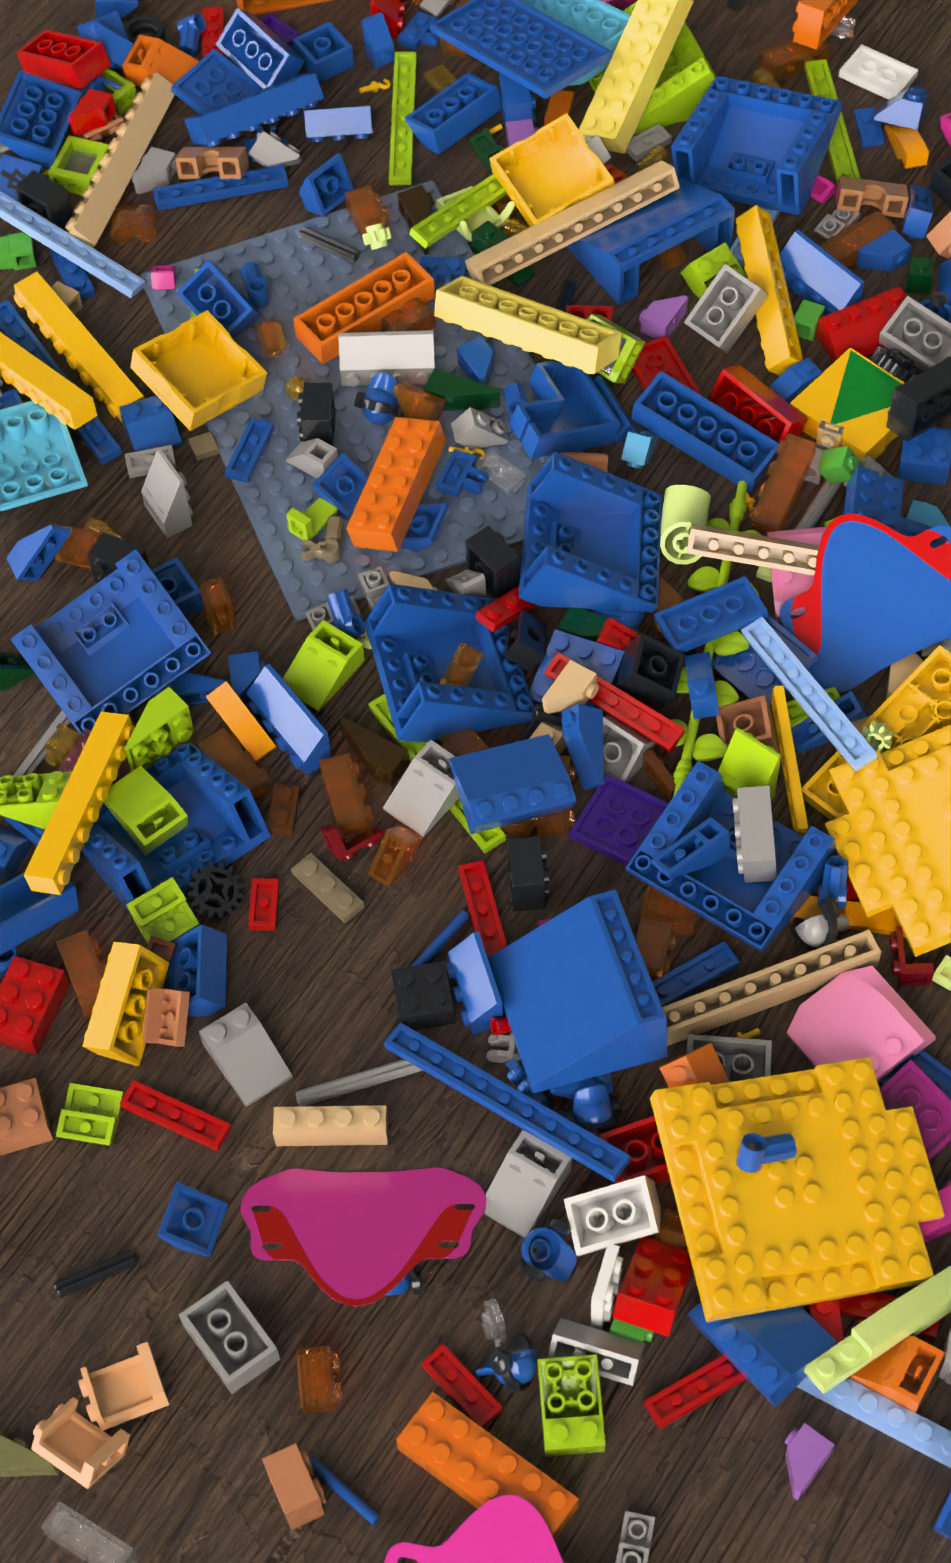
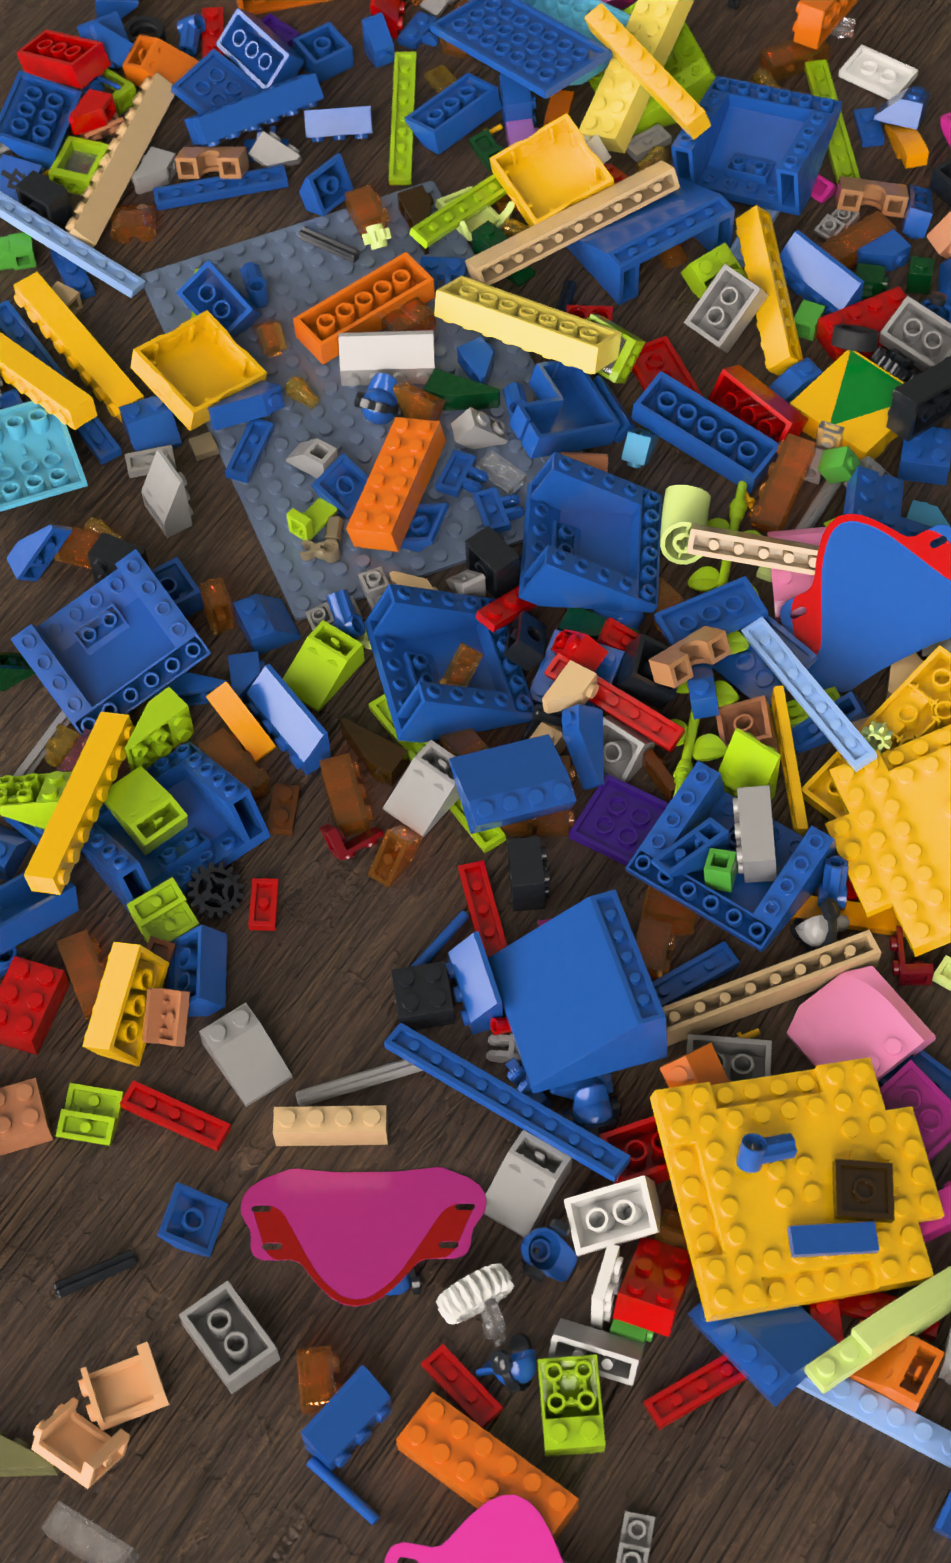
(163, 277): slope -> none
(246, 405): none -> blue slope
(265, 623): none -> blue slope
(292, 1482): nougat brick -> none
(317, 412): black brick -> none
(327, 888): dark tan plate -> none
(347, 1419): none -> blue slope
(374, 86): yellow hand -> none
(466, 450): yellow hand -> none
(468, 1295): none -> white gear
(497, 510): none -> blue hinge
(579, 648): none -> red slope
(648, 71): none -> yellow brick
(663, 316): medium lavender slope -> none
(674, 664): none -> medium nougat arch
(720, 869): none -> bright green brick
(805, 1457): medium lavender slope -> none
(833, 1239): none -> blue tile
(855, 338): none -> black tyre
(863, 1191): none -> dark brown plate
(873, 279): none -> dark green brick

